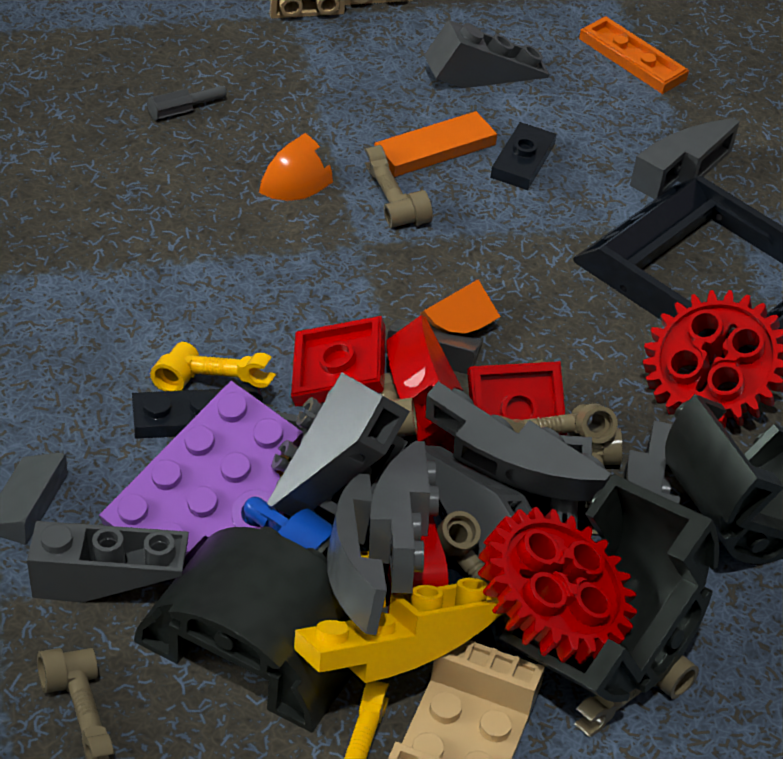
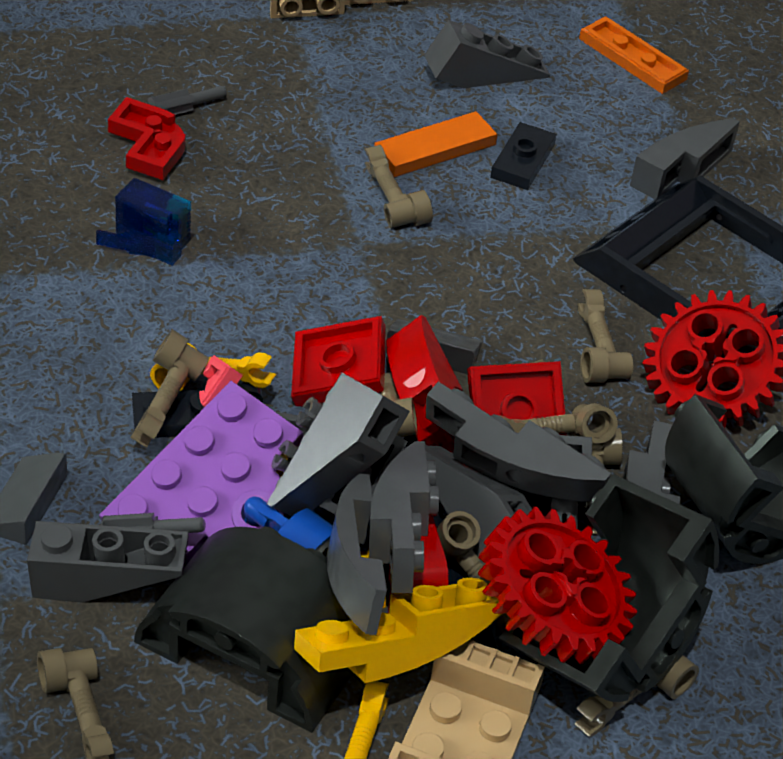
(149, 222): none -> clear blue piece
(150, 521): none -> dark grey axle
(156, 135): none -> red plate
(181, 362): none -> dark tan brick
(218, 376): none -> coral tile
(296, 172): orange brick -> none
(463, 310): orange brick -> none
(601, 361): none -> dark tan brick

